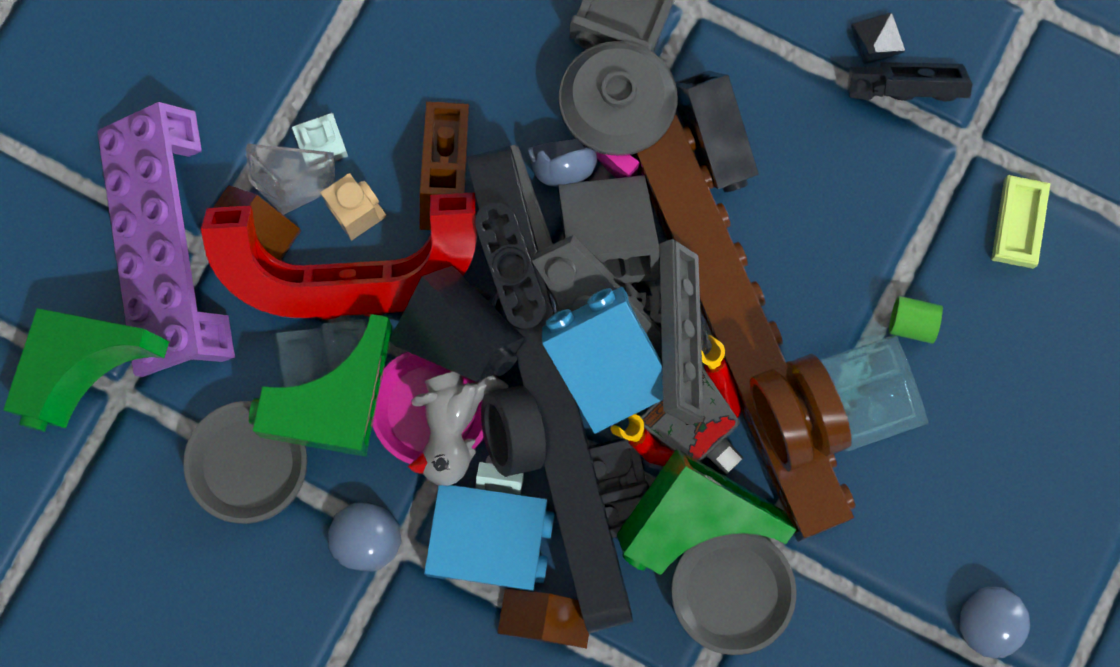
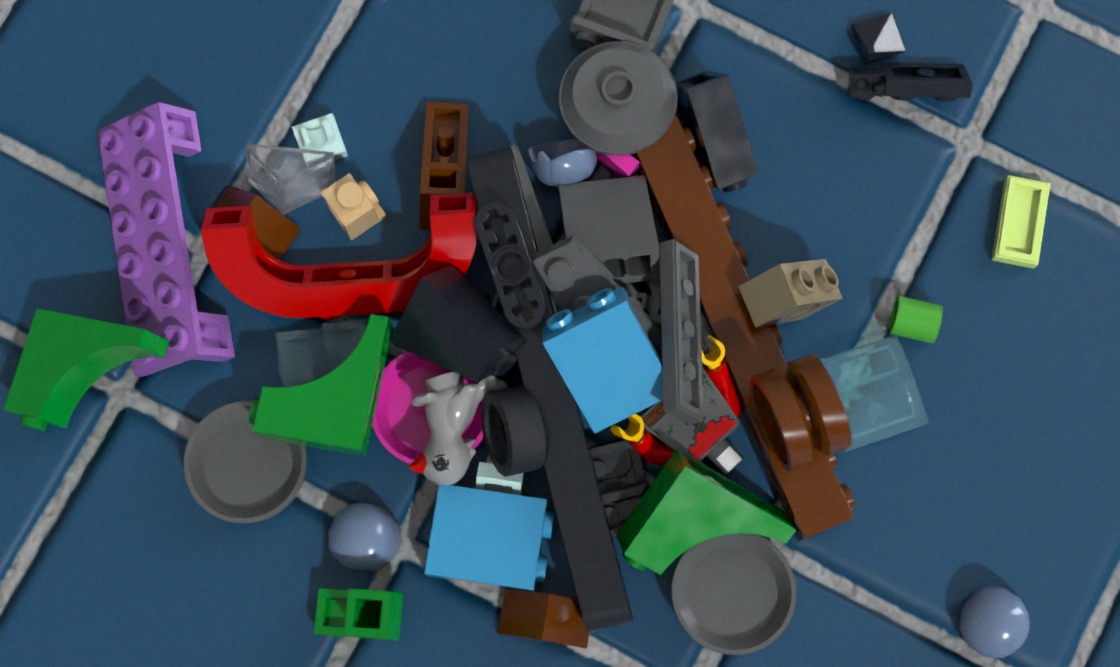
(359, 614): none -> green brick
(790, 292): none -> dark tan brick

